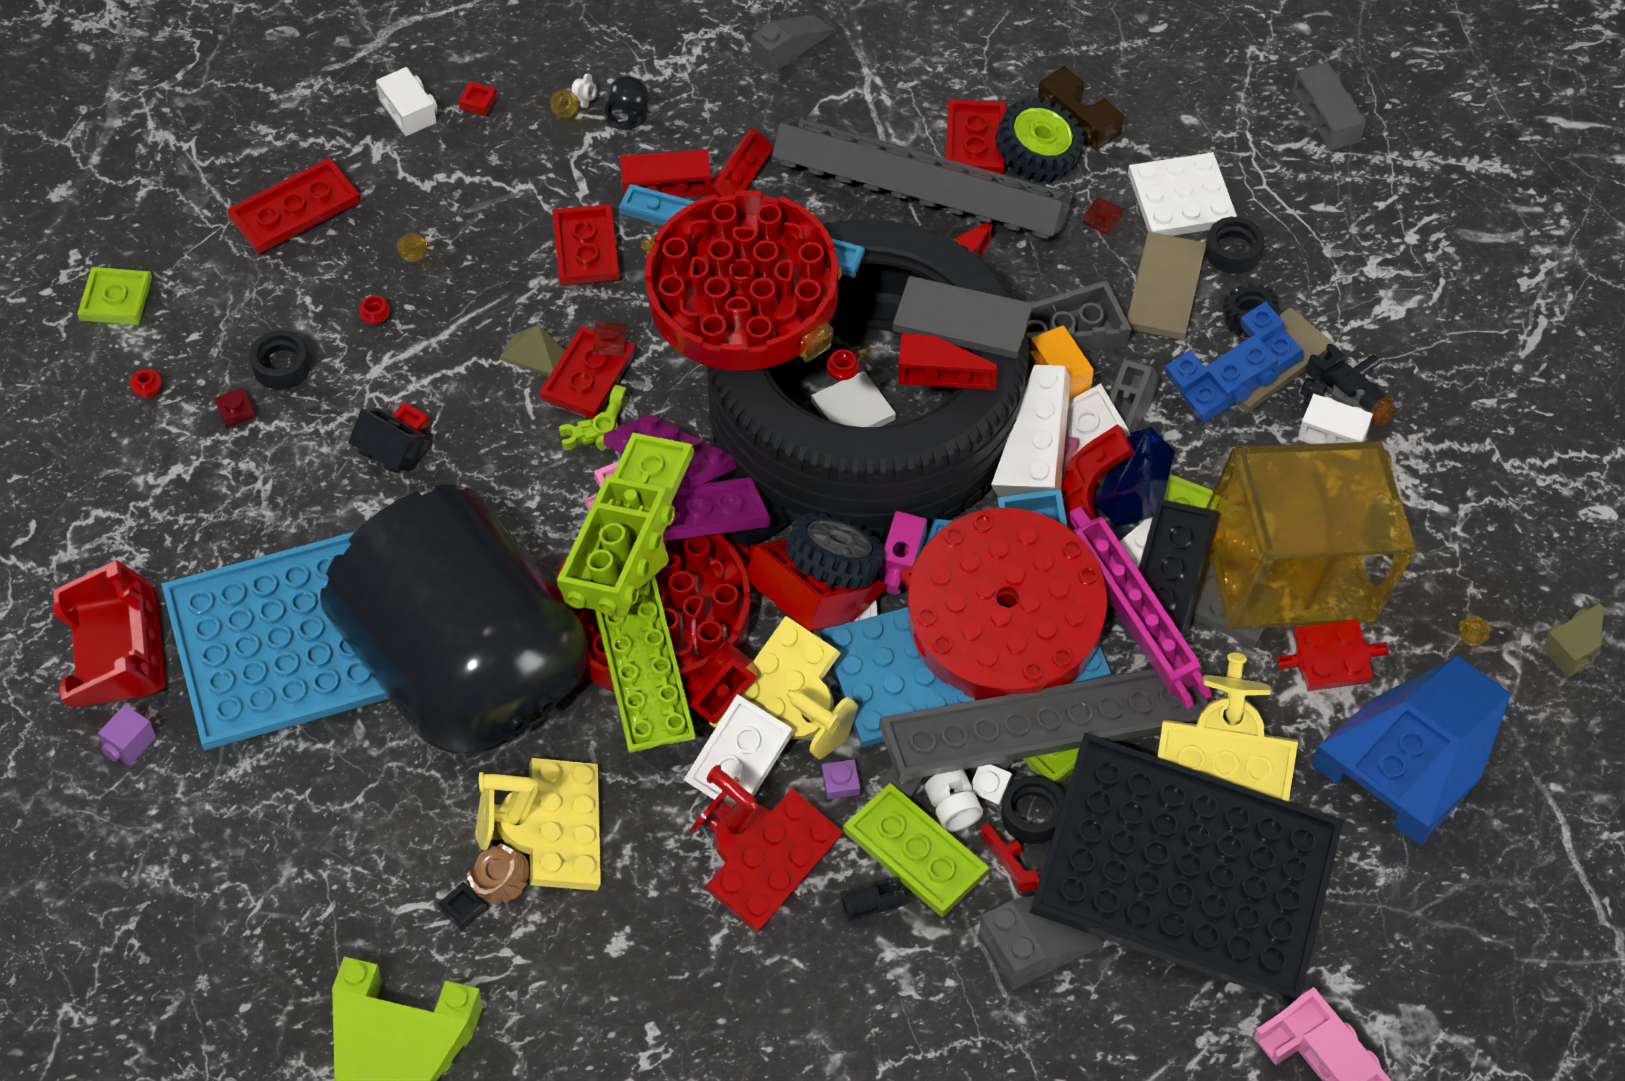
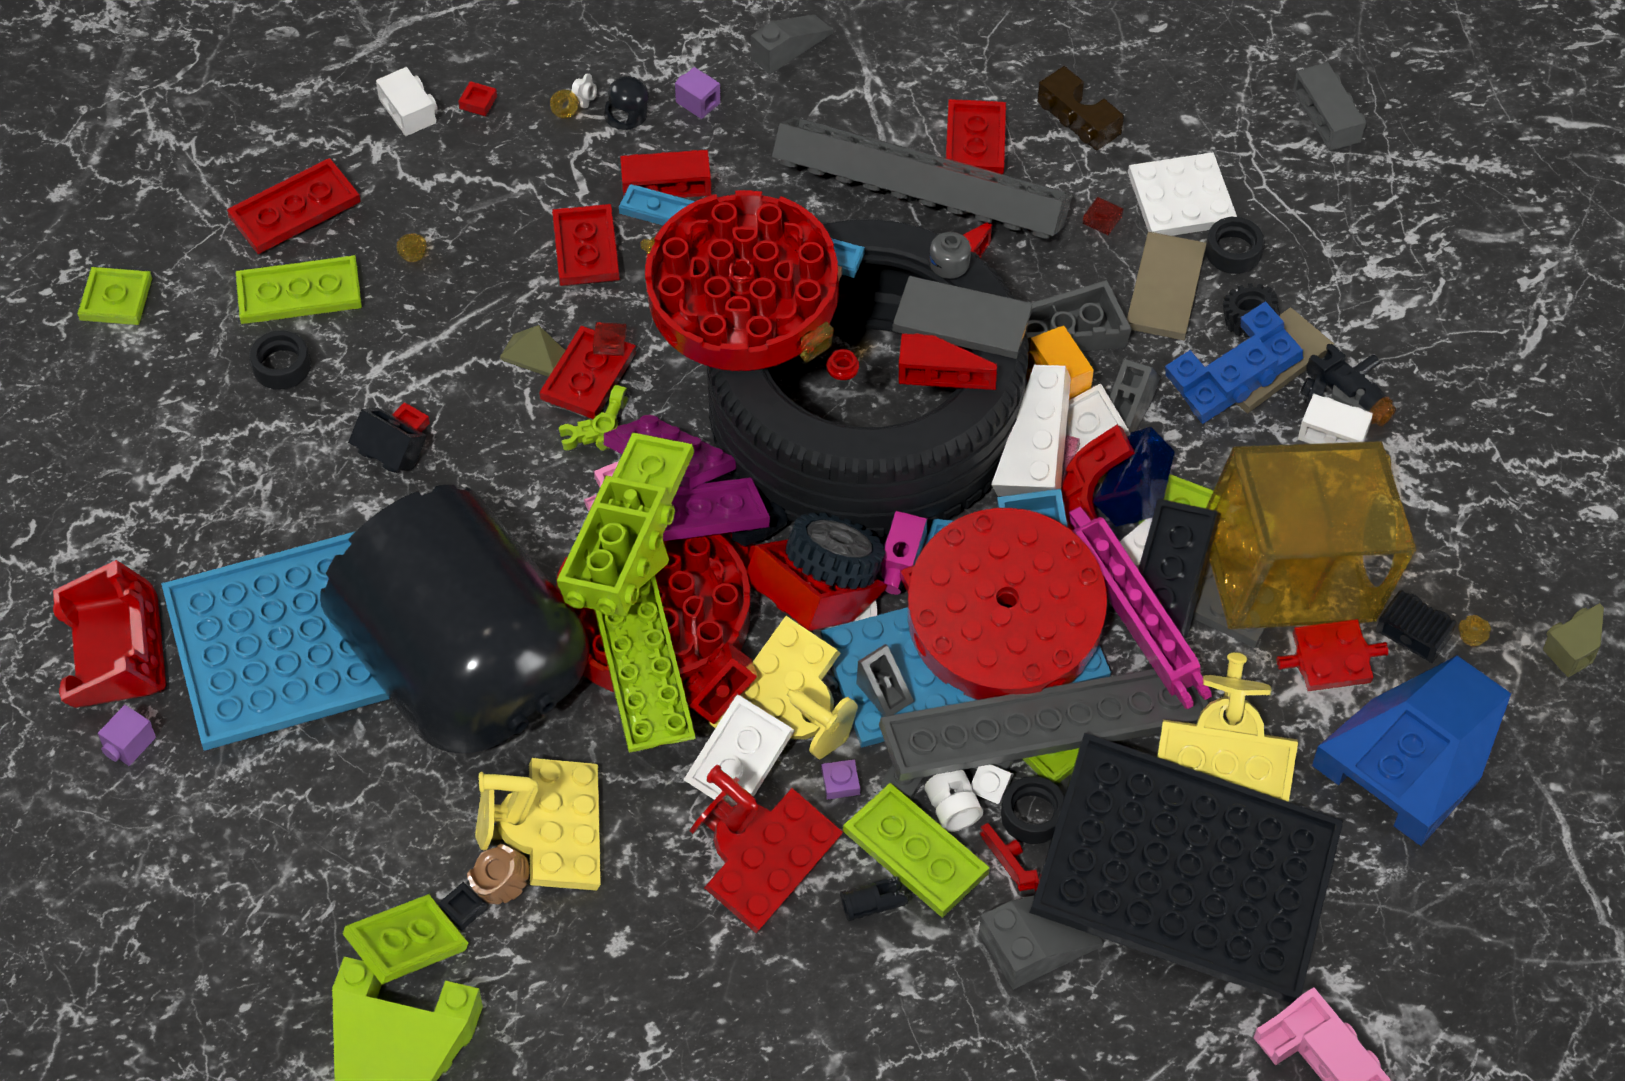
(146, 389): red plate -> none
(234, 407): dark red plate -> none
(298, 289): none -> lime tile
(372, 304): red plate -> none
(405, 938): none -> lime tile
(697, 92): none -> medium lavender brick
(741, 164): red plate -> none
(854, 403): white tile -> none
(882, 681): none -> dark grey slope
(949, 255): none -> dark grey head
(1039, 139): black wheel -> none
(1416, 626): none -> black brick

